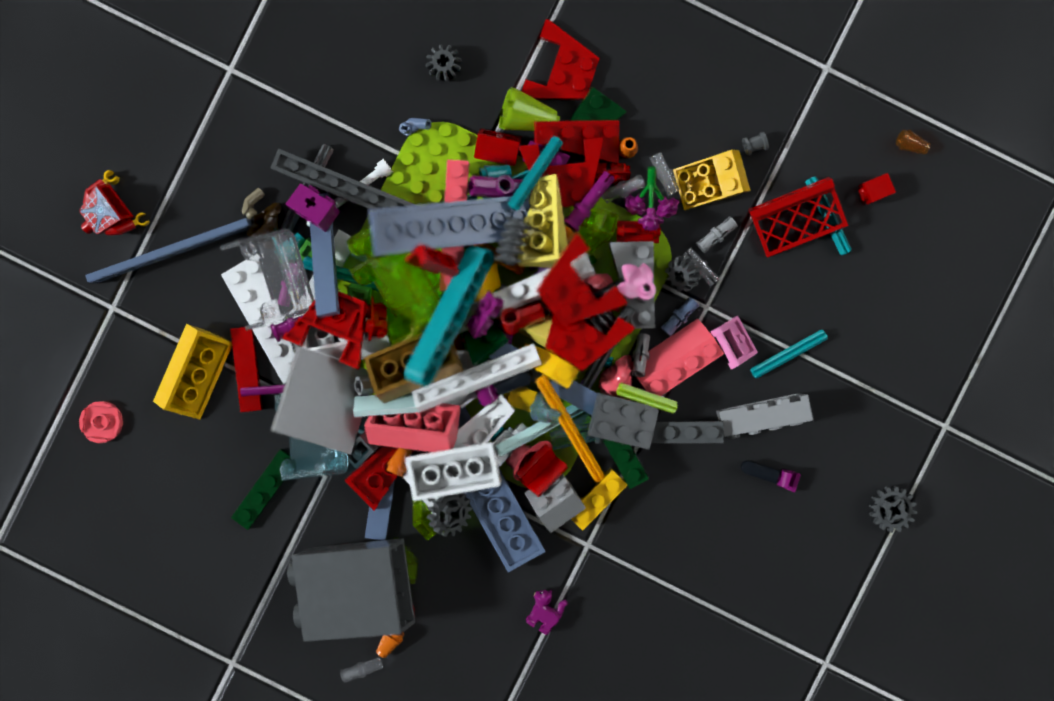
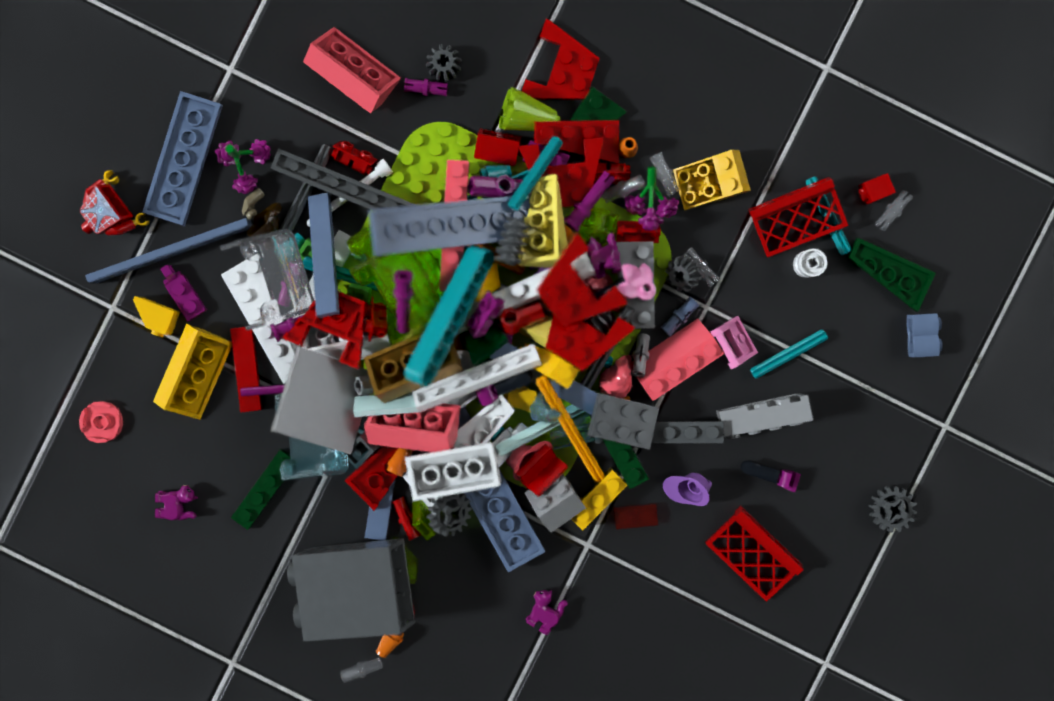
(156, 316): none -> yellow slope
(173, 504): none -> magenta animal
(182, 158): none -> sand blue plate
(182, 293): none -> magenta hinge
(230, 154): none -> magenta plant
(302, 204): magenta brick -> none
(346, 152): none -> red hinge
(351, 69): none -> coral slope
(403, 294): none -> magenta pin
(405, 518): none -> red pin
(413, 125): sand blue arm -> none
(425, 87): none -> magenta pin
(432, 260): red panel -> none
(604, 257): none -> magenta animal
(635, 516): none -> clear red plate
(647, 398): lime axle -> none
(689, 489): none -> medium lavender piece
(717, 234): light grey pin -> none
(755, 143): dark grey bush -> none
(770, 545): none -> red fence
(810, 263): none -> white wheel
(893, 210): none -> clear pin
(896, 274): none -> dark green wing
(912, 142): clear orange cone -> none
(923, 335): none -> sand blue brick

